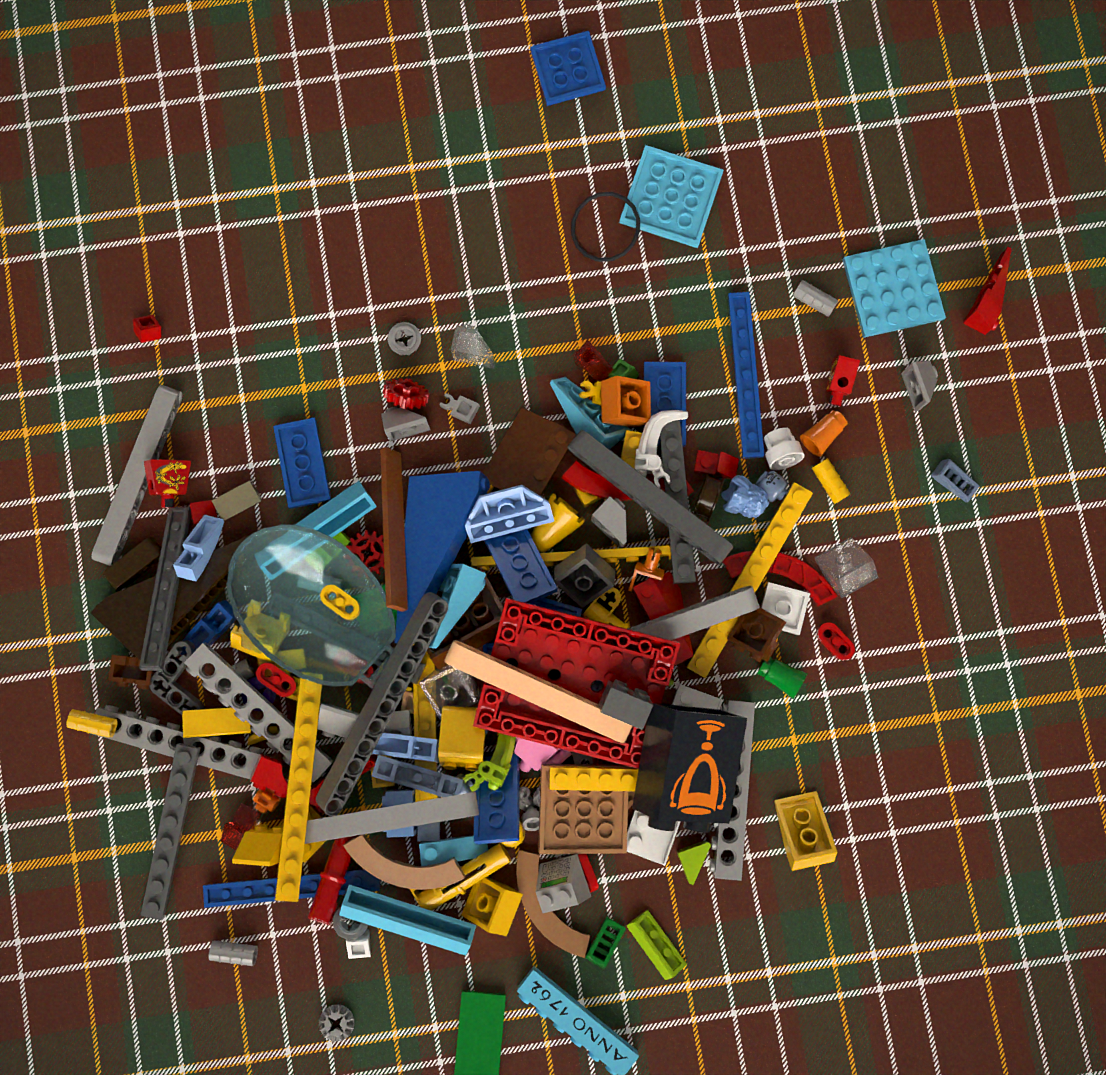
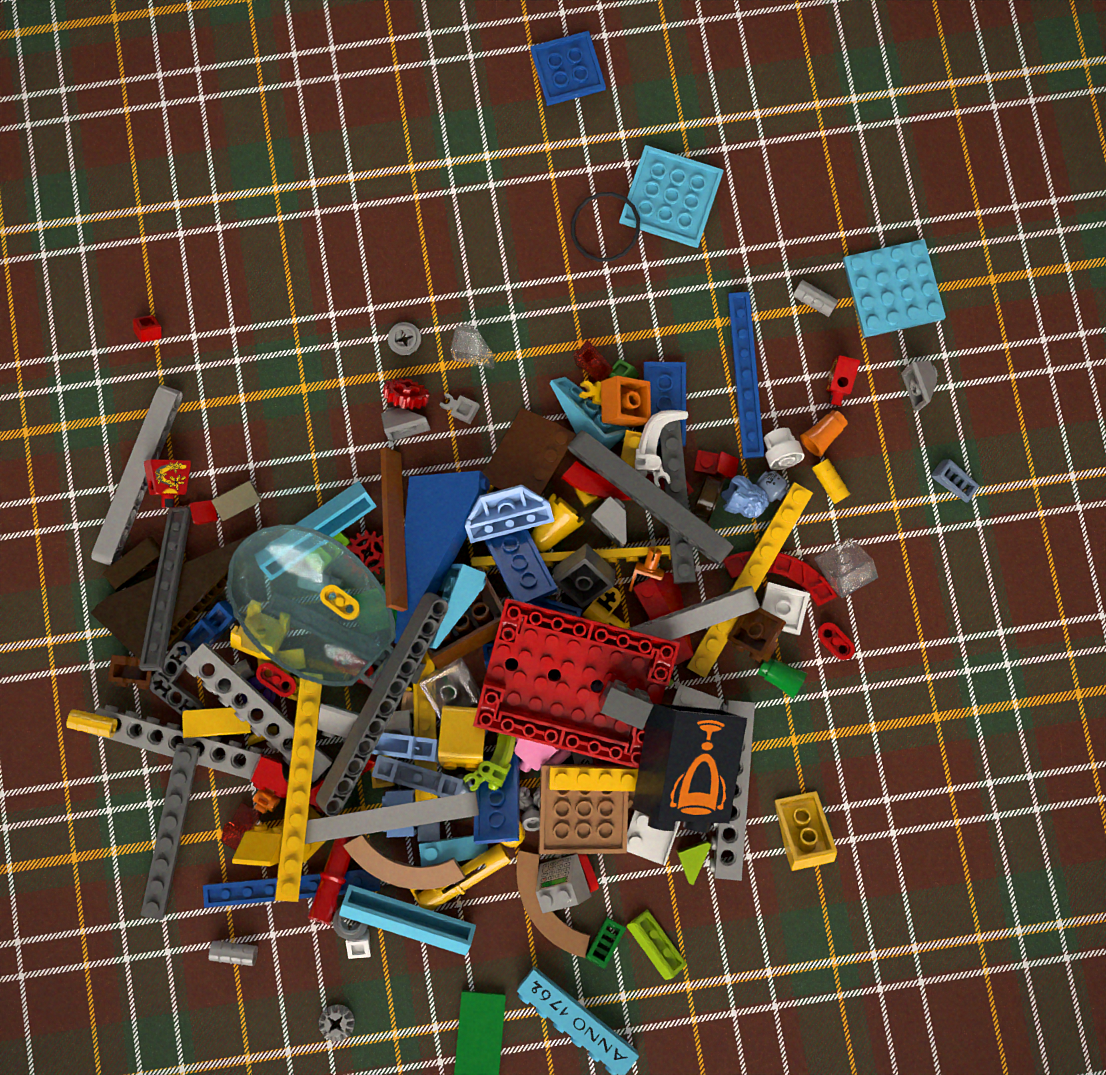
(198, 548): light blue slope -> none
(302, 463): blue plate -> none
(492, 906): yellow slope -> none
(535, 690): light nougat beam -> none
(988, 304): red wedge -> none

